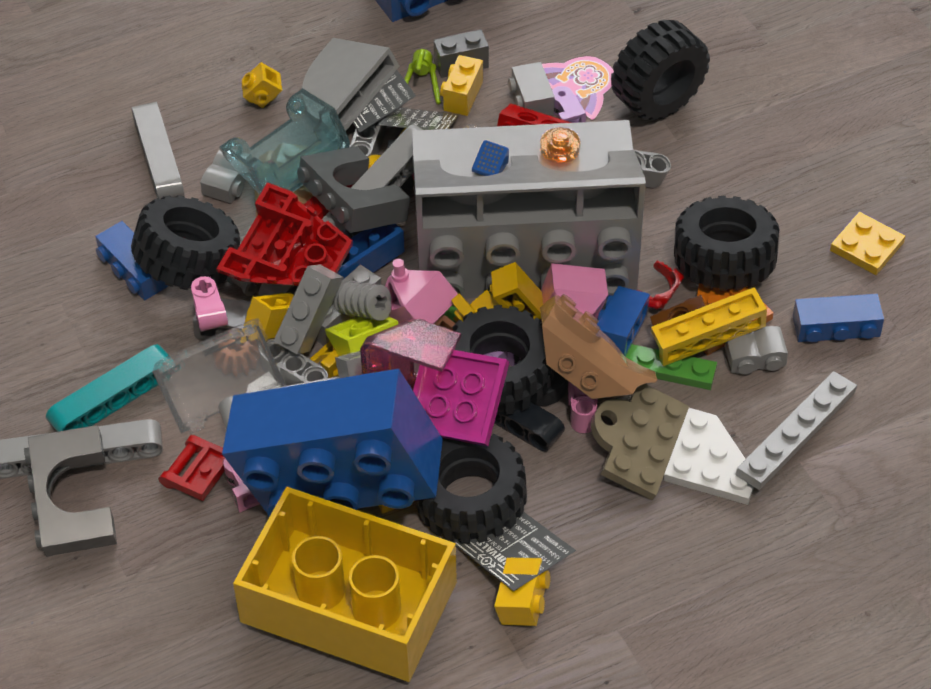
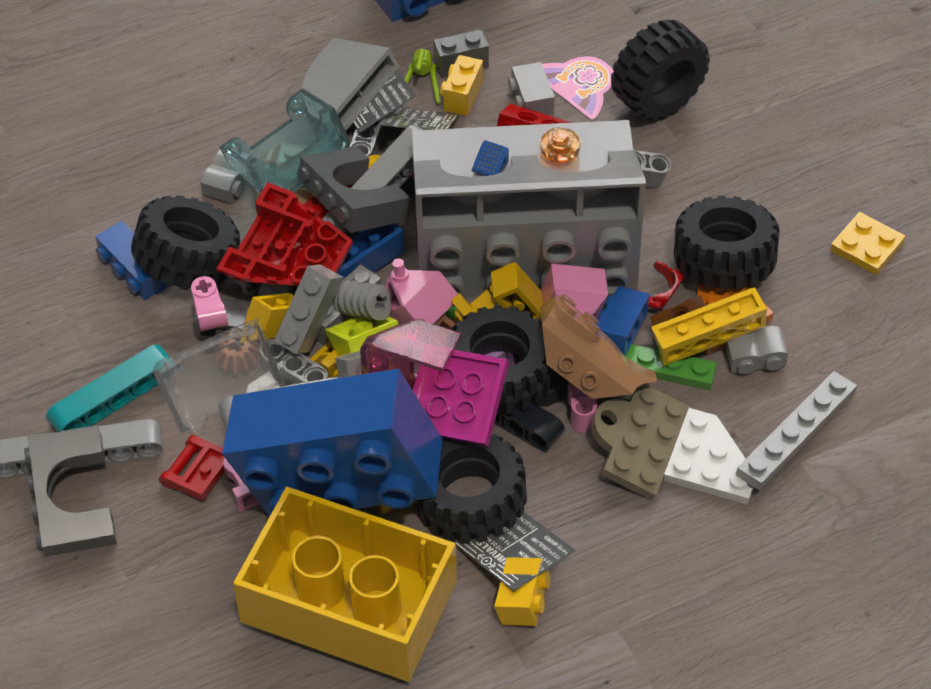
(157, 150): light grey beam -> none
(261, 85): yellow brick -> none
(567, 105): lavender leg -> none
(838, 318): brick -> none

